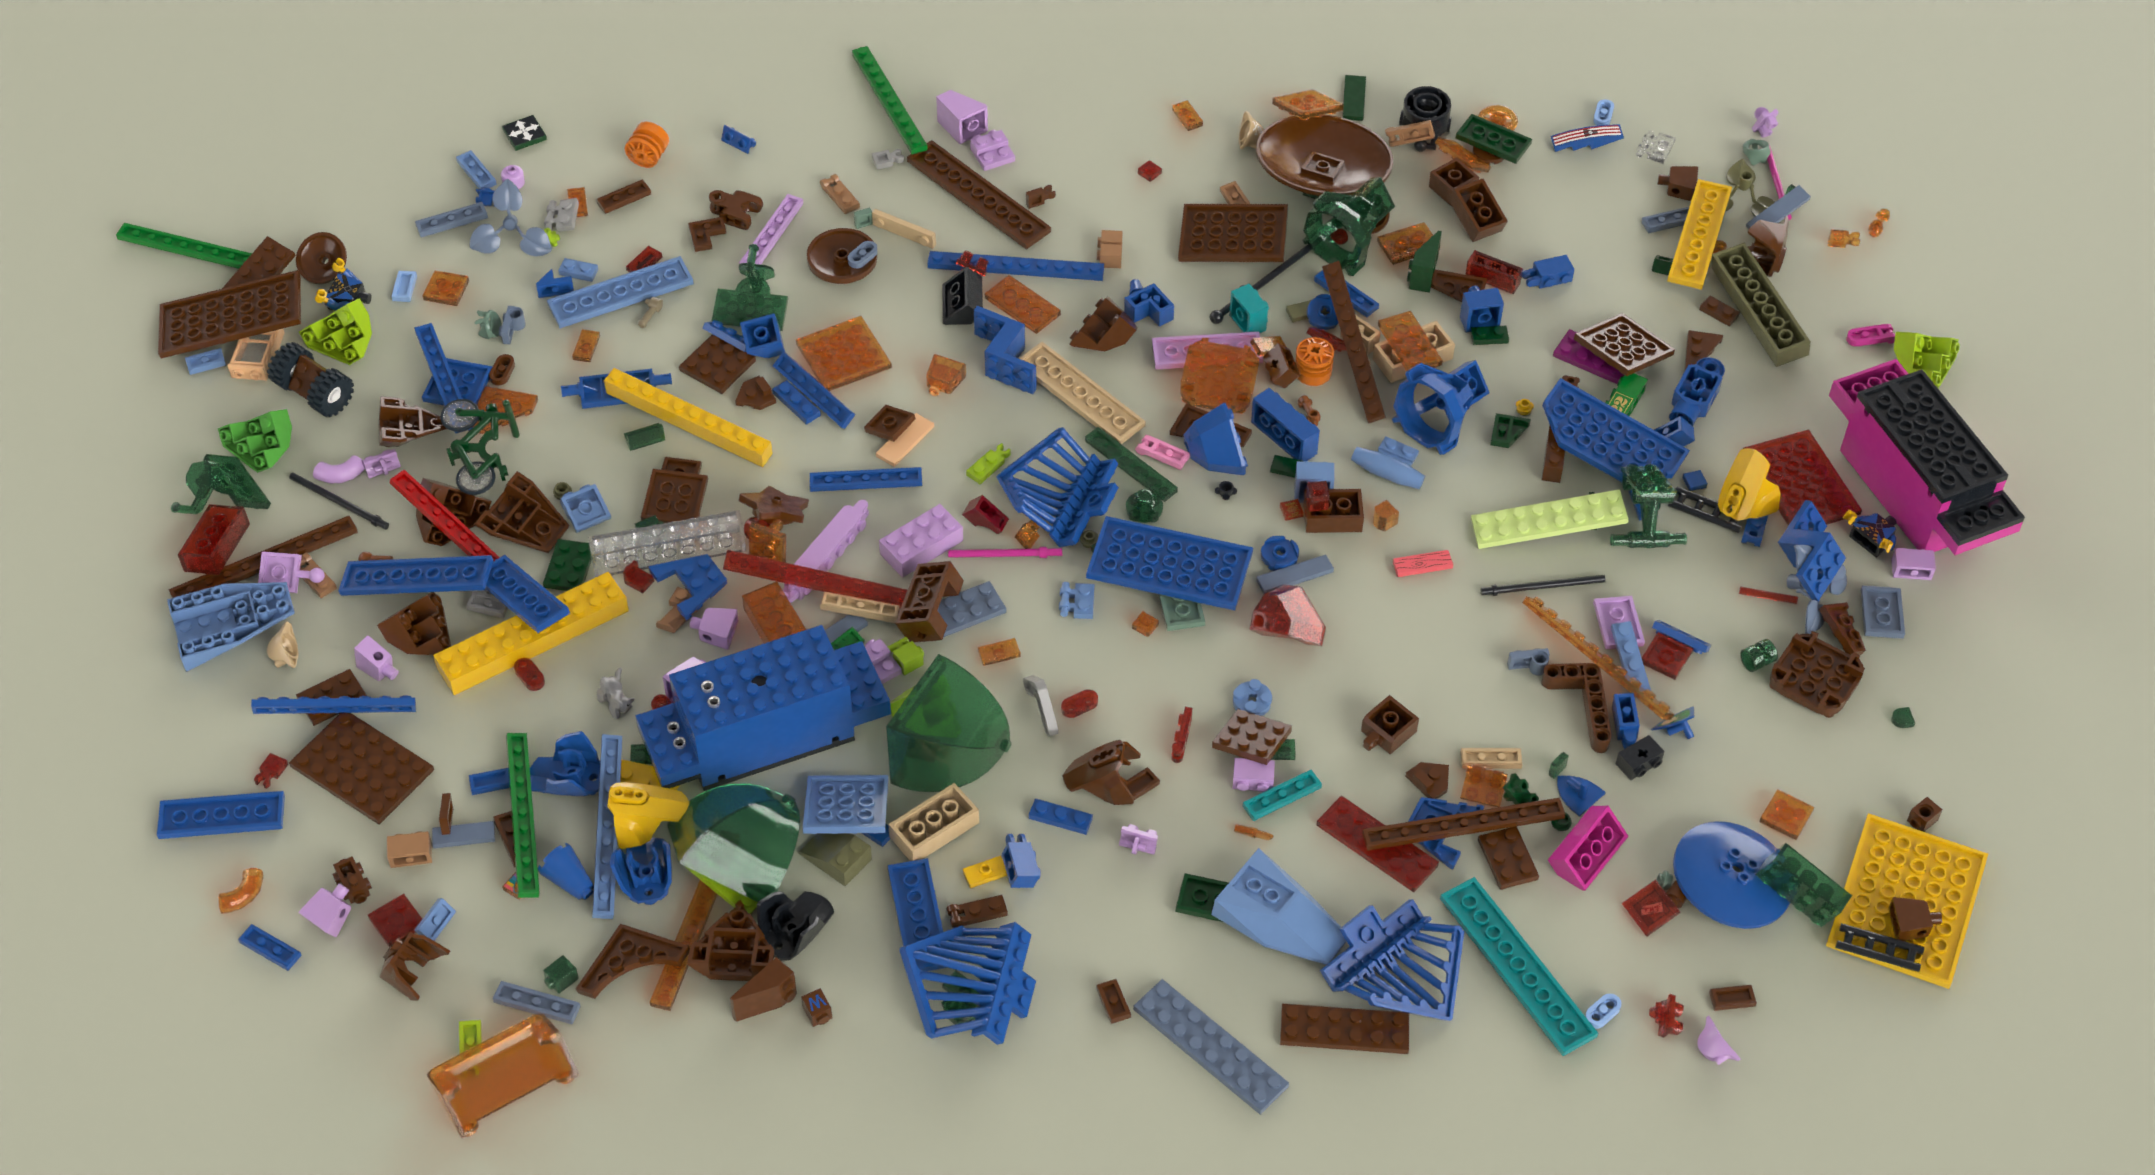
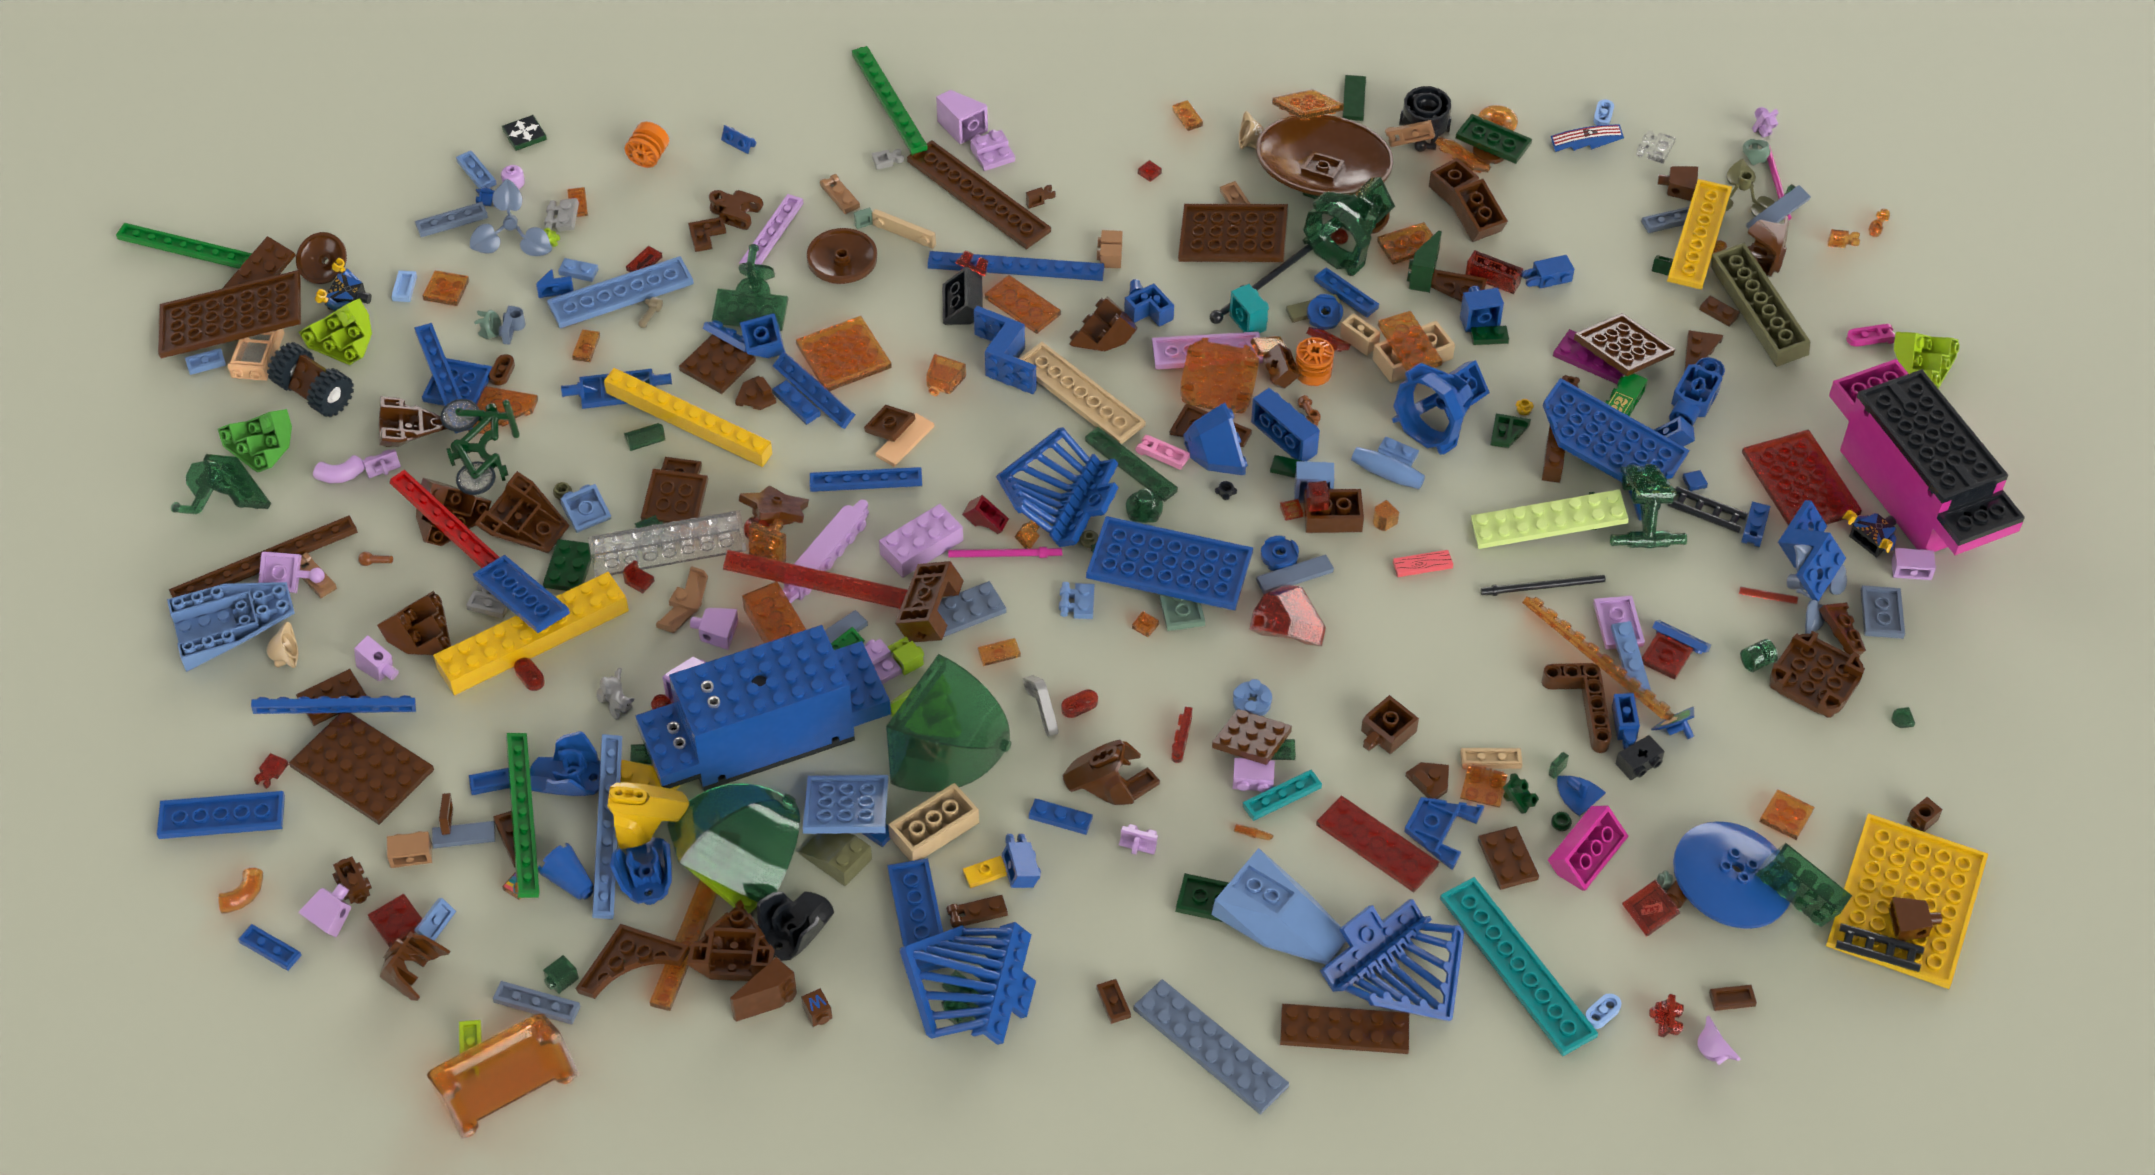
(213, 539): clear red brick -> none
(375, 520): black bar -> none
(416, 575): blue plate -> none
(623, 196): reddish brown plate -> none
(699, 577): blue wing -> none
(859, 607): tan plate -> none
(862, 254): sand blue plate -> none
(988, 464): lime plate -> none
(1353, 342): reddish brown plate -> none
(1463, 823): reddish brown plate -> none
(1532, 659): sand blue plate -> none
(1748, 488): yellow piece -> none

